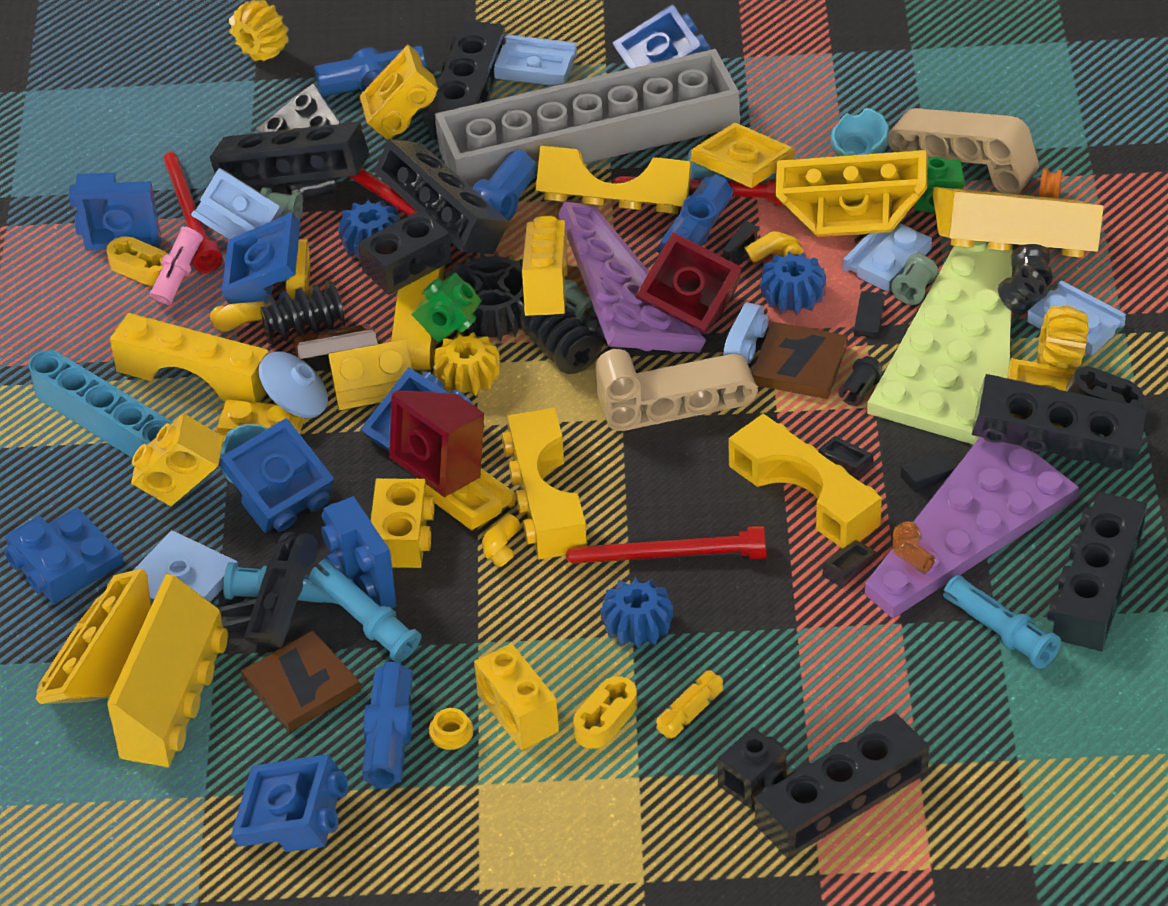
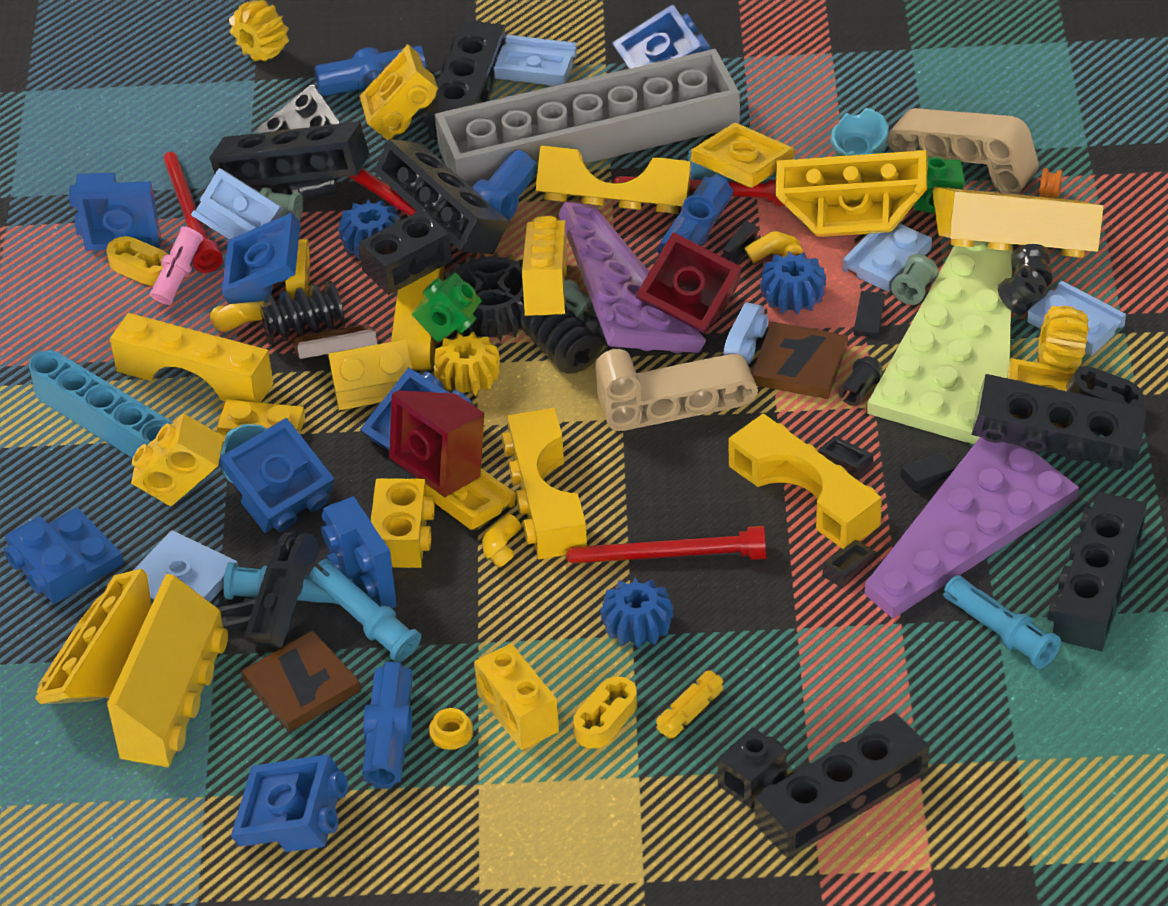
(293, 384): light blue dish -> none
(906, 546): clear orange arm -> none

